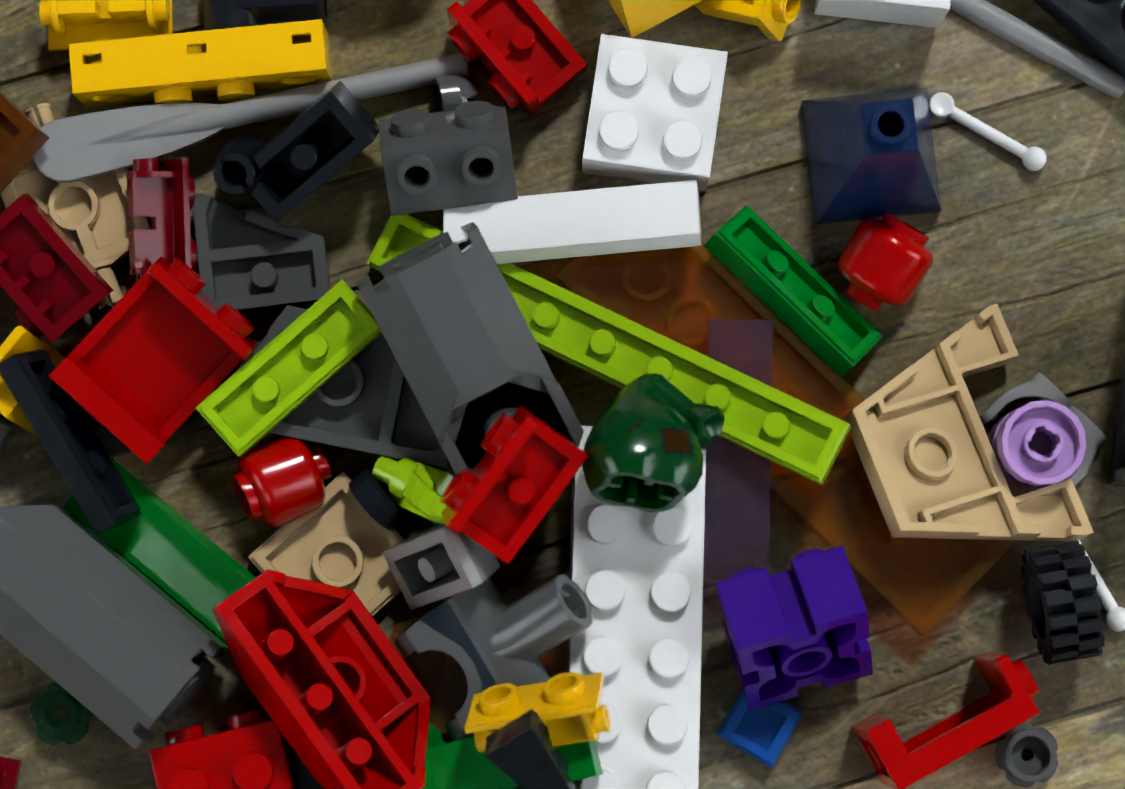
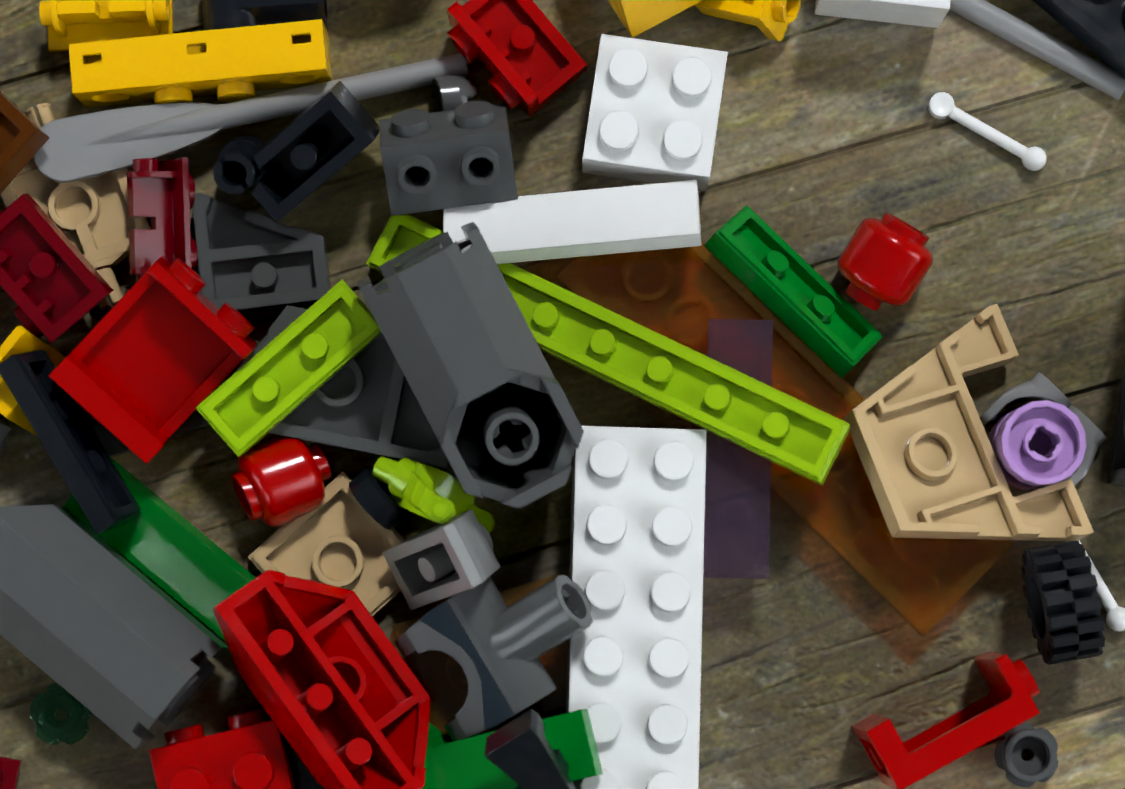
(511, 484): red bracket -> none
(564, 703): yellow hinge -> none
(649, 445): dark green piece -> none
(759, 731): blue tile -> none
(795, 626): dark purple brick -> none
(871, 155): dark blue slope -> none

